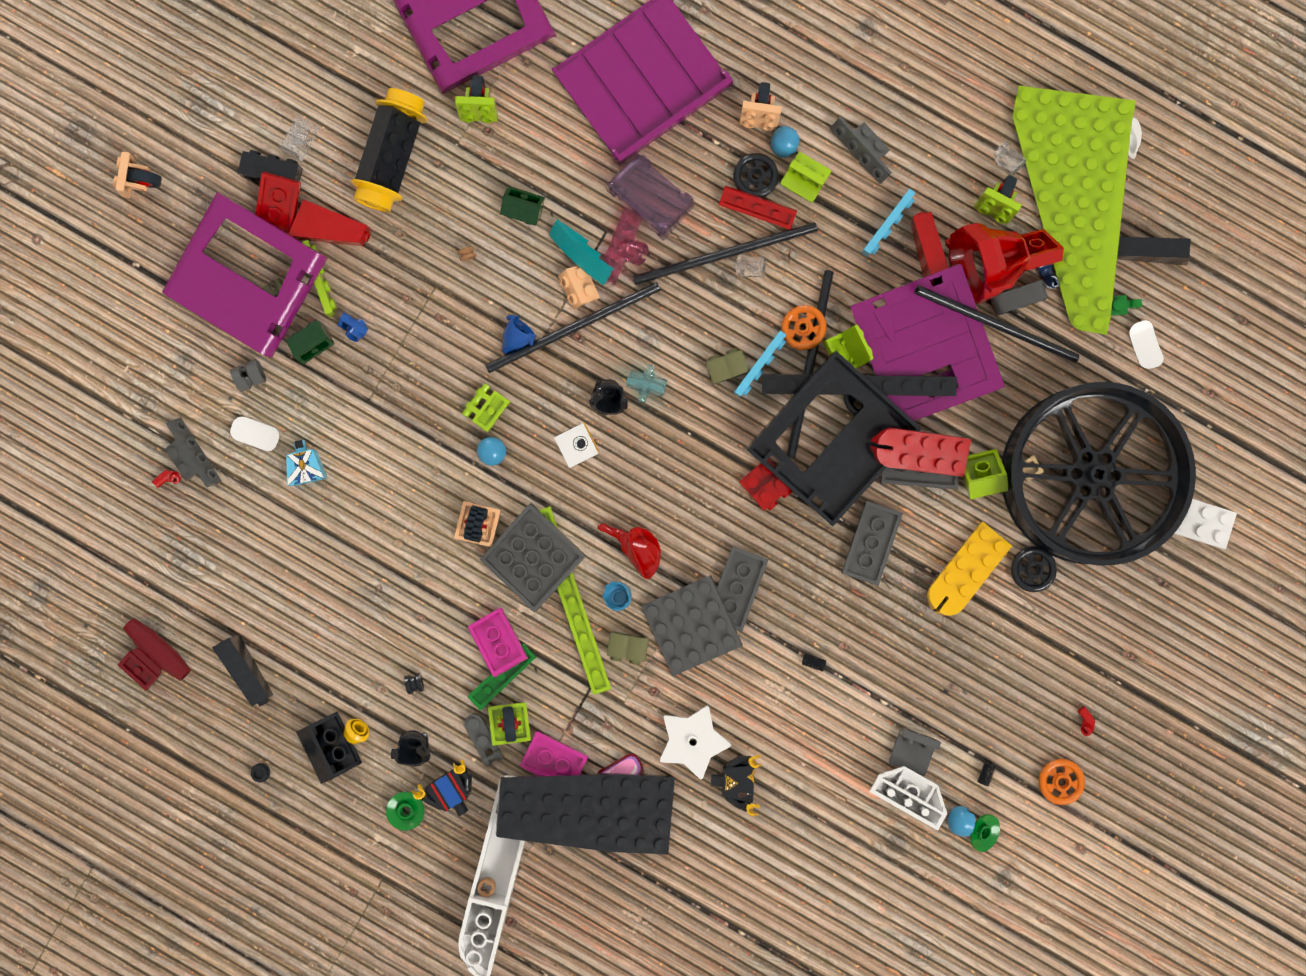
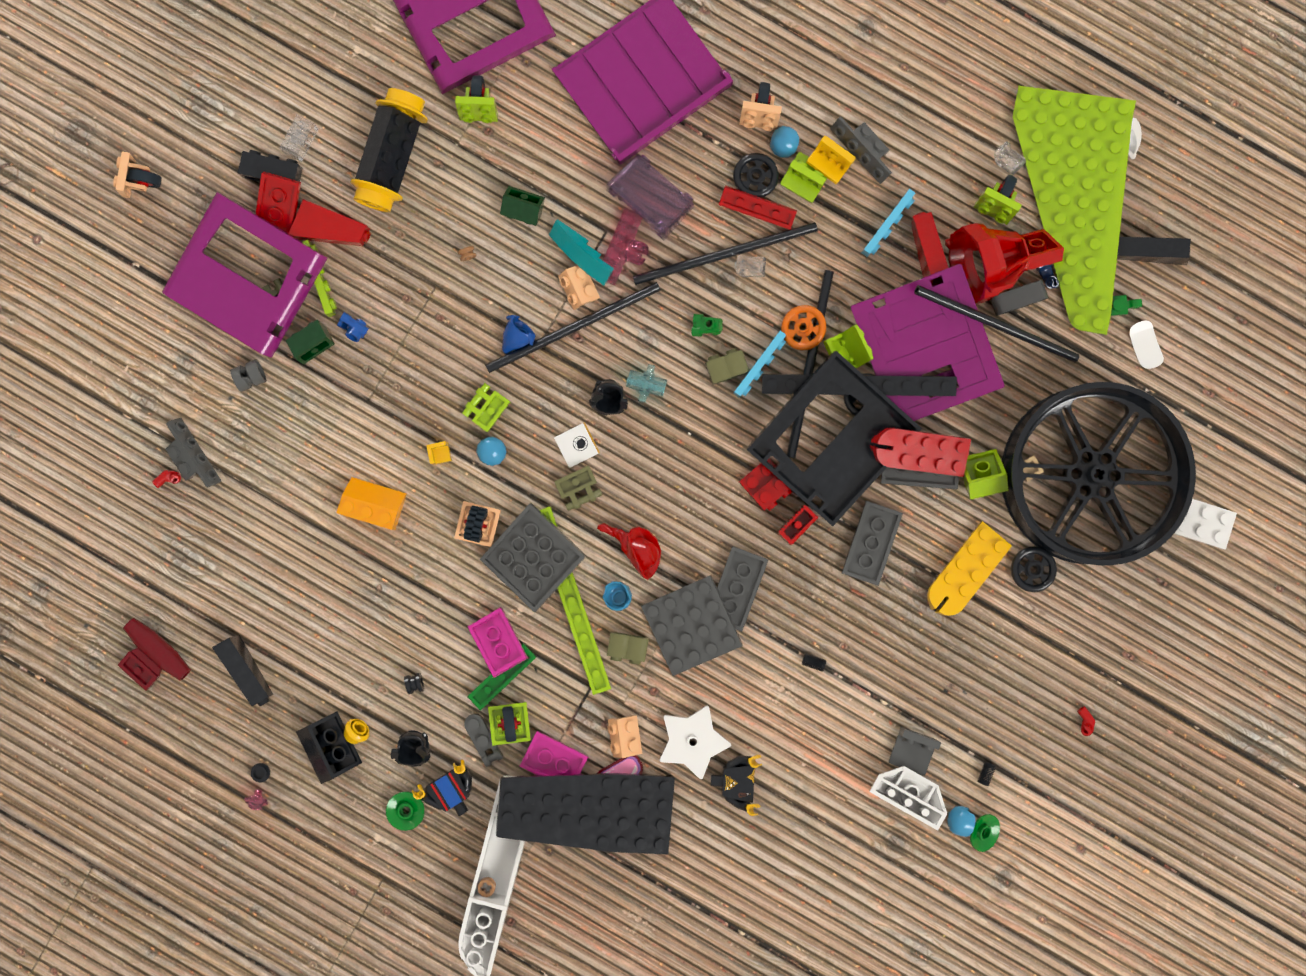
(254, 433): white sticker -> none
(256, 801): none -> clear pink plant
(304, 465): torso -> none
(371, 503): none -> light orange slope
(439, 453): none -> yellow panel
(576, 482): none -> olive plate
(624, 736): none -> light nougat bracket
(706, 325): none -> green plate
(797, 524): none -> red brick
(831, 159): none -> yellow bracket
(1069, 767): orange plate -> none

